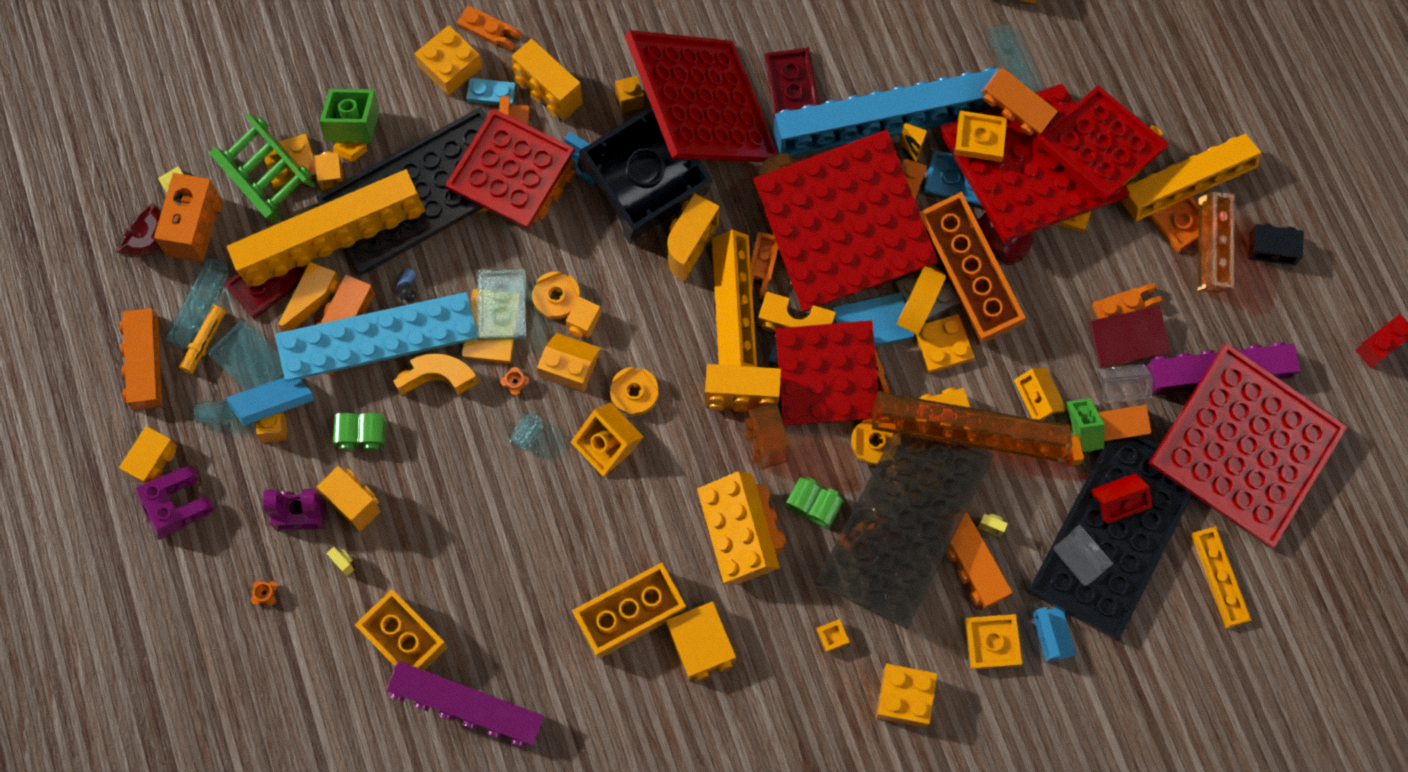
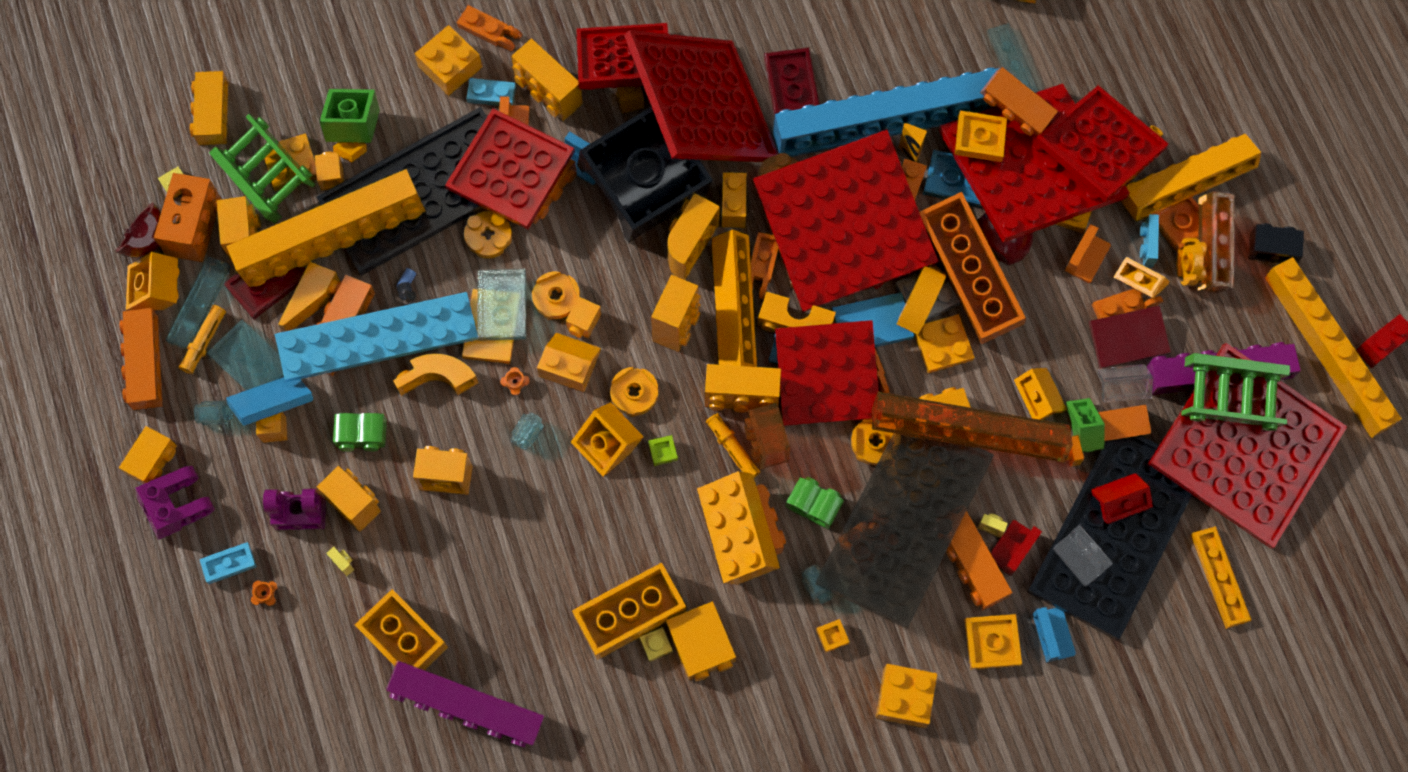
(152, 282): none -> light orange slope
(209, 108): none -> light orange brick
(228, 563): none -> medium azure plate
(236, 220): none -> light orange brick
(442, 470): none -> light orange brick
(478, 225): none -> light orange plate
(606, 58): none -> red plate
(656, 644): none -> light yellow plate
(663, 450): none -> lime plate
(675, 313): none -> light orange brick
(728, 440): none -> light orange pin
(734, 200): none -> light orange piece
(809, 581): none -> clear light blue brick
(1014, 546): none -> red panel
(1088, 255): none -> orange panel
(1141, 278): none -> light orange slope
(1149, 249): none -> medium azure plate
(1190, 261): none -> light orange plate
(1249, 370): none -> bright green fence
(1332, 347): none -> light orange brick

